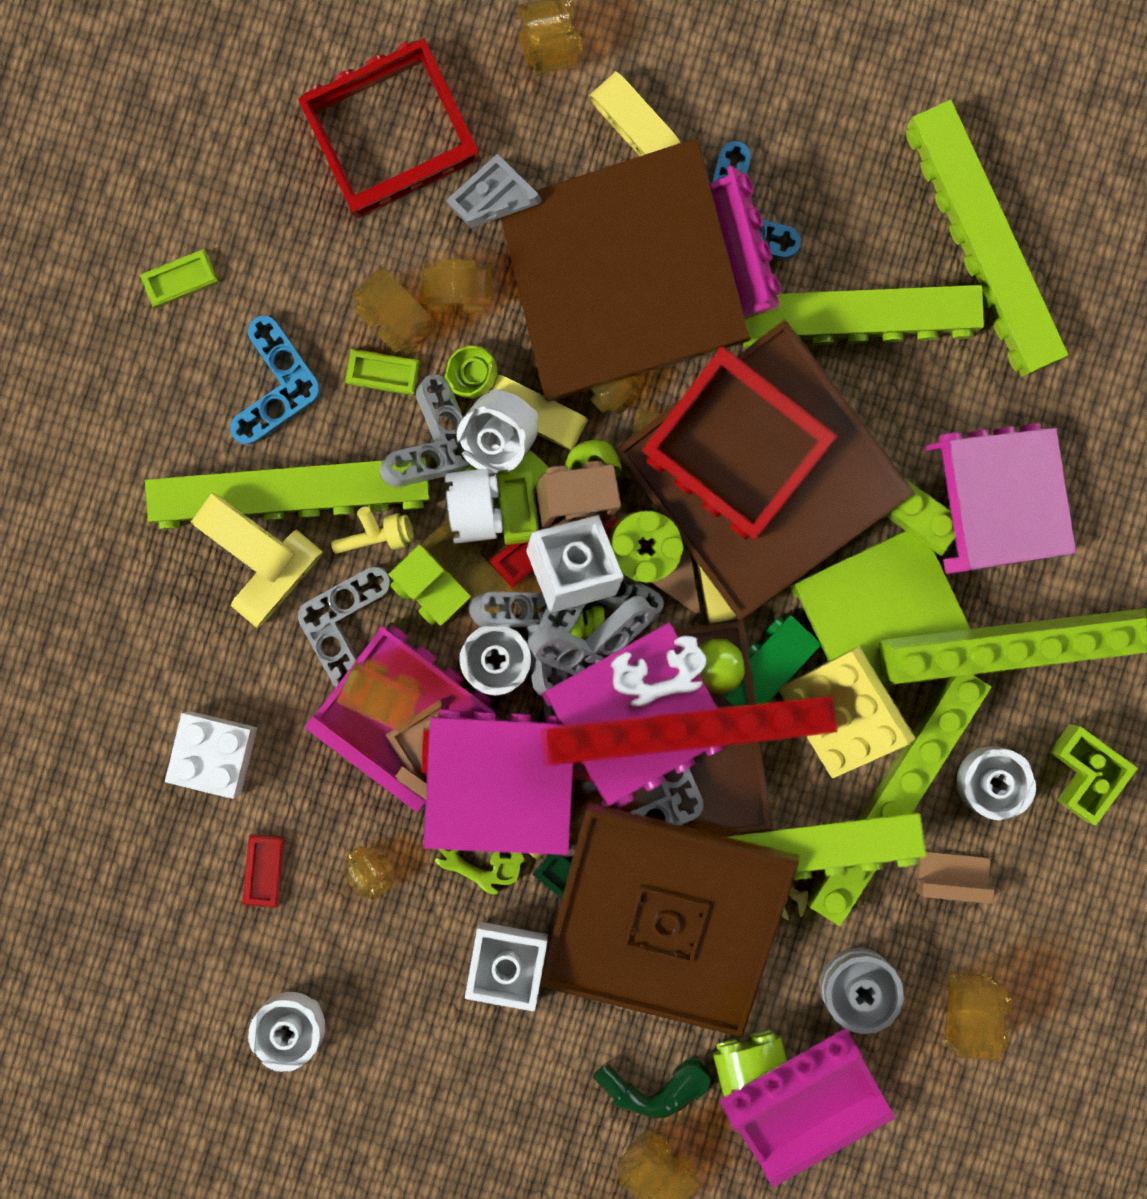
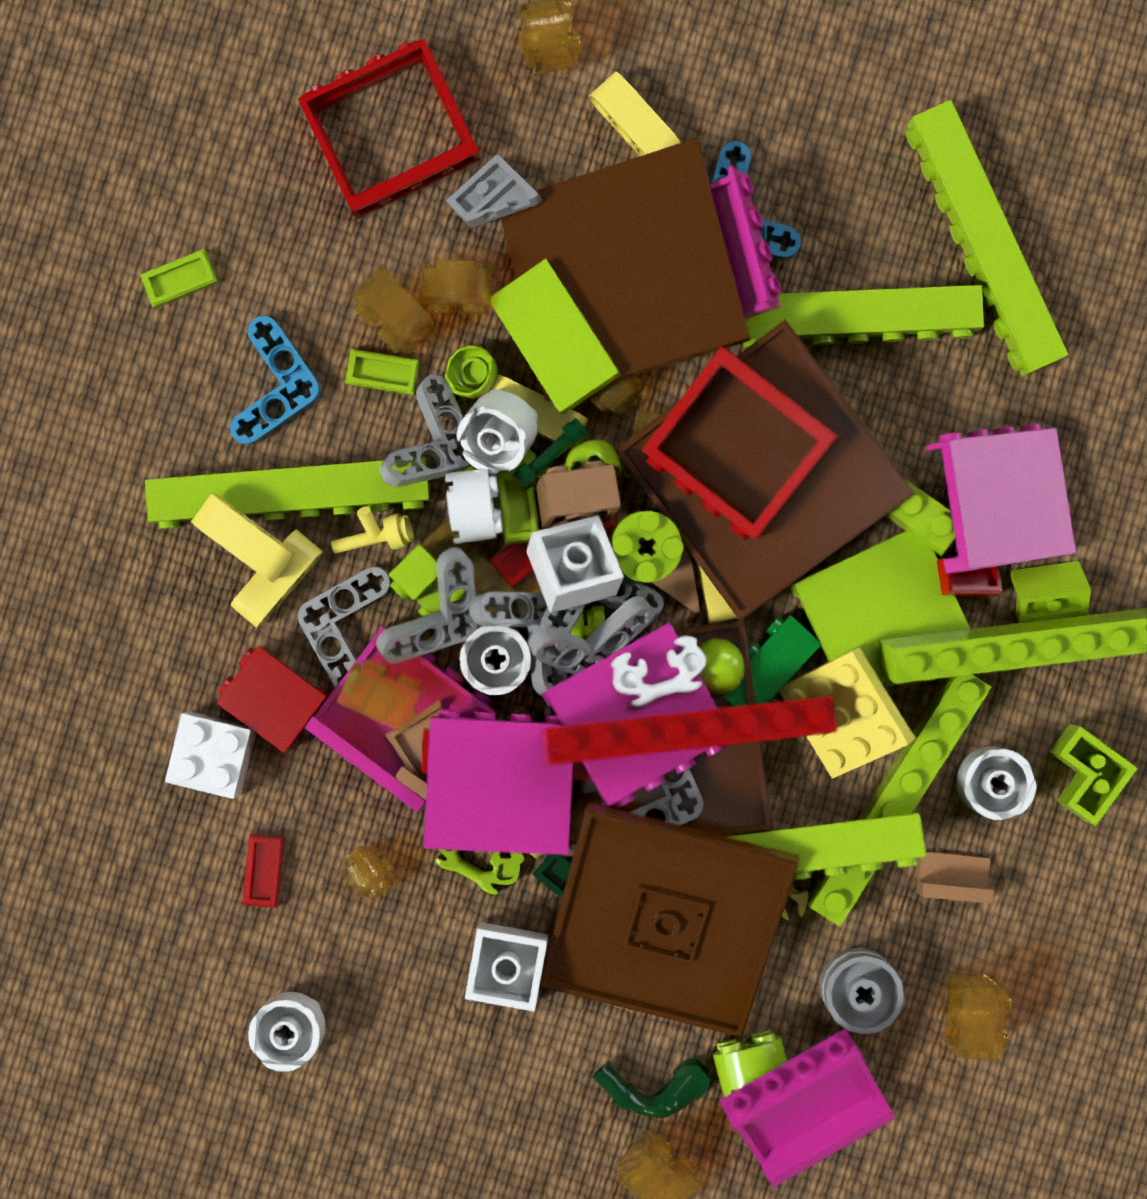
(271, 698): none -> red panel
(443, 622): none -> light grey beam
(554, 337): none -> lime tile
(573, 433): none -> dark green bar
(970, 582): none -> red tile
(1051, 592): none -> lime panel

